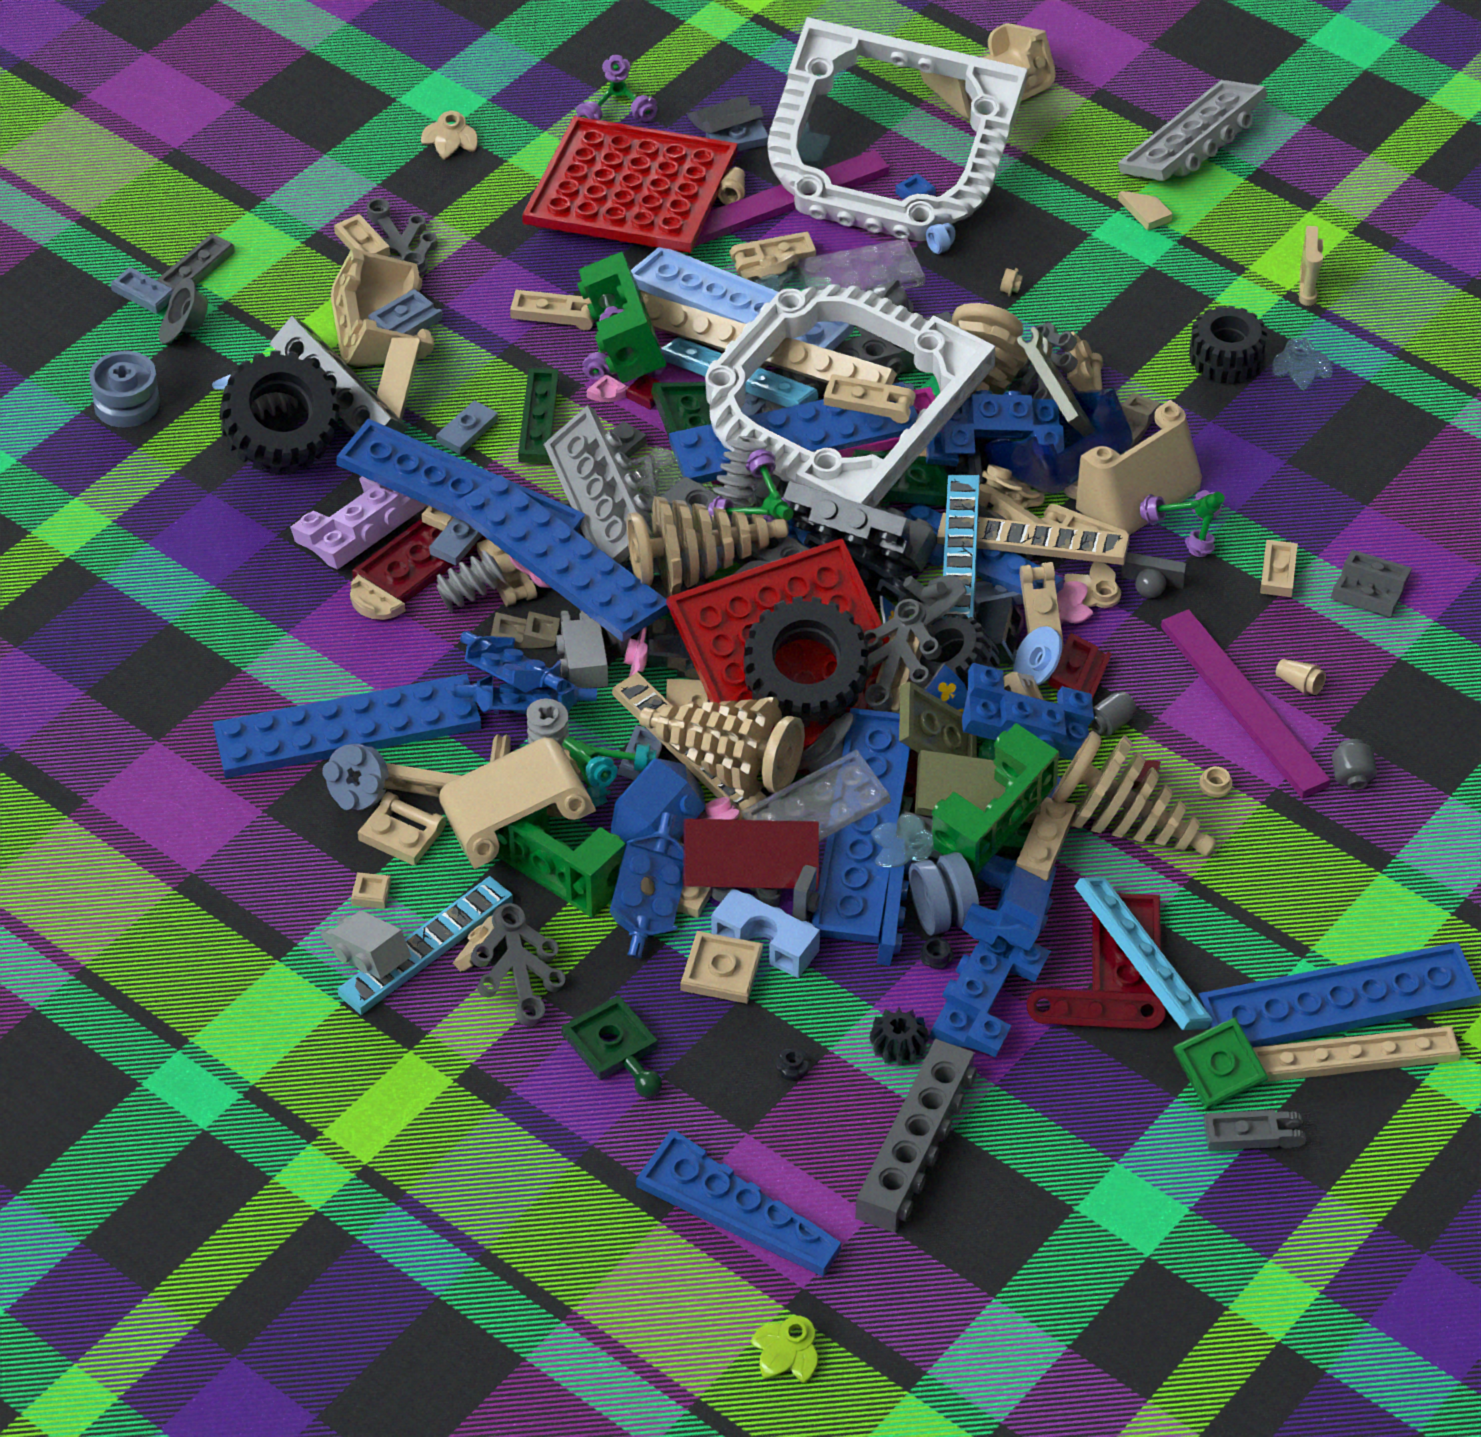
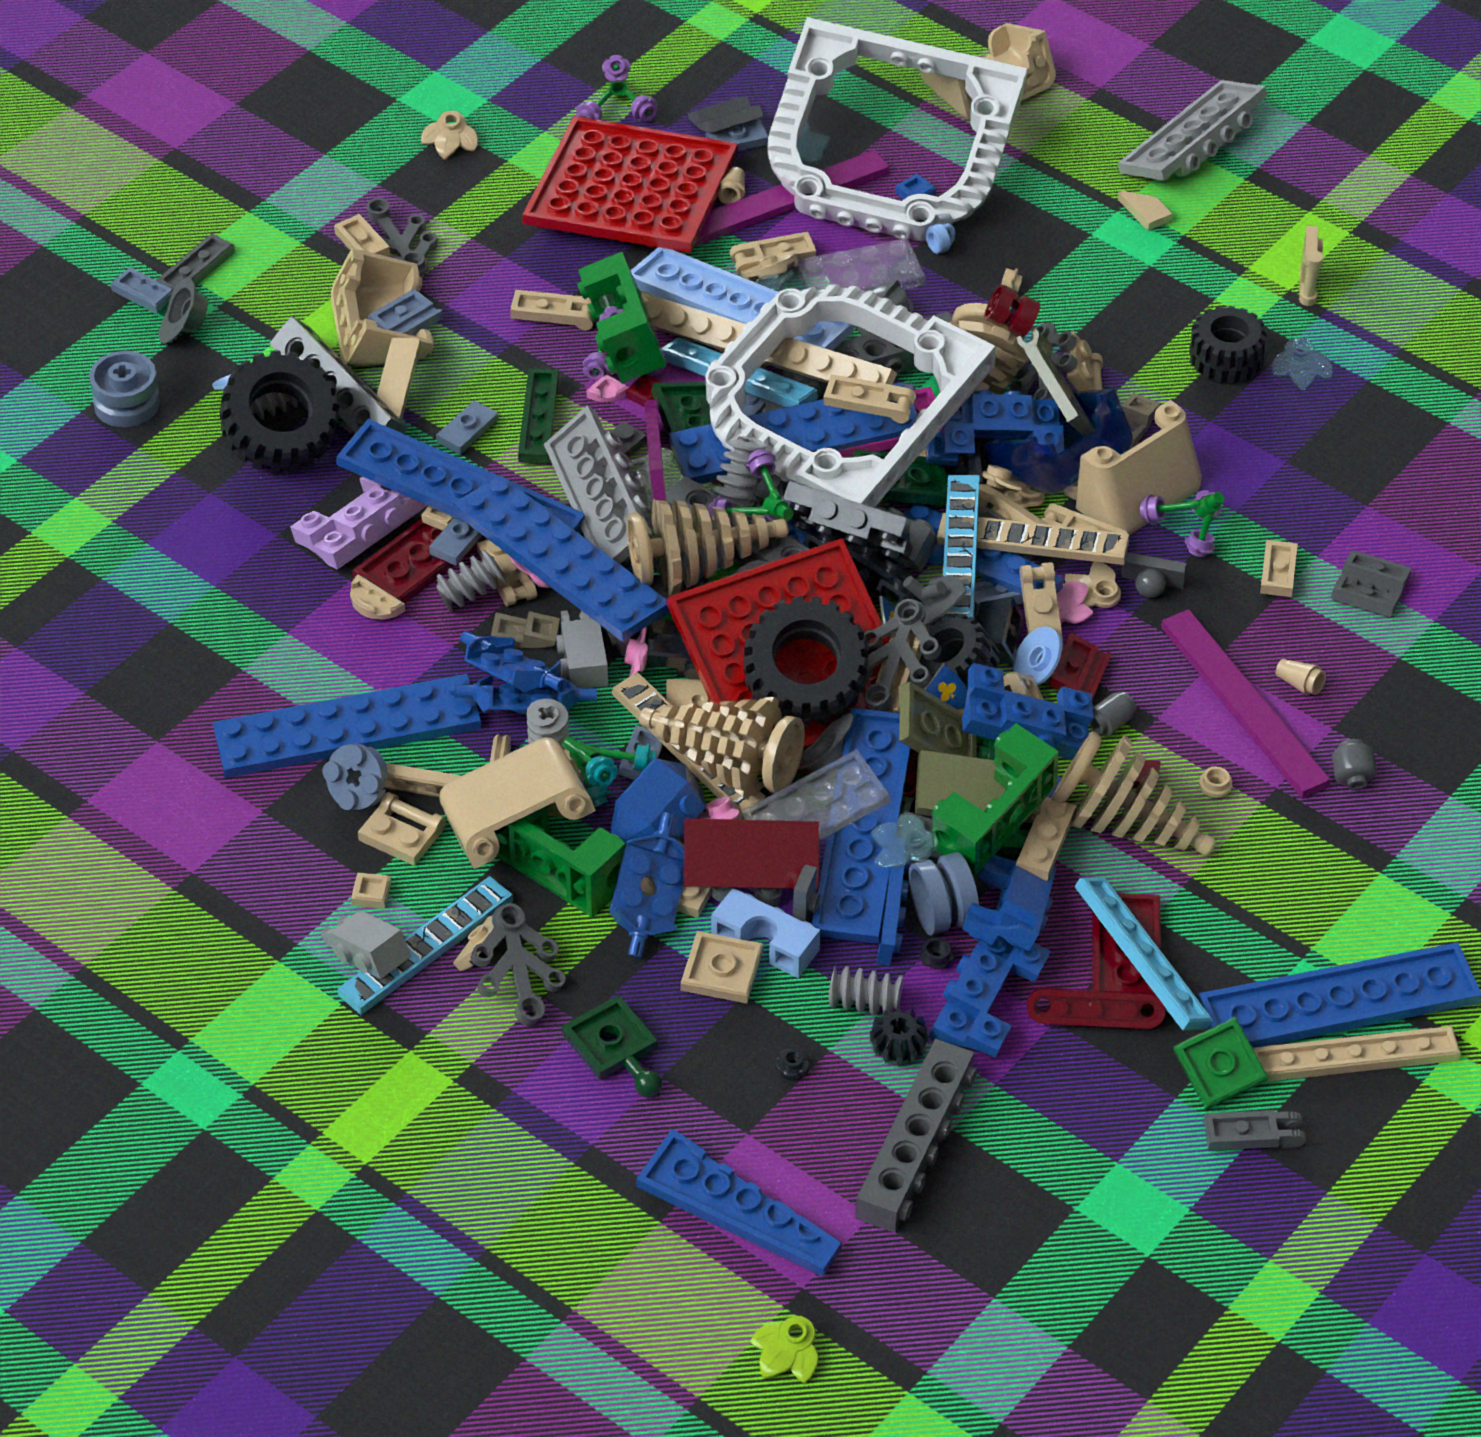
(655, 450): none -> magenta tile
(864, 991): none -> light grey piece
(1019, 318): none -> dark red wheel

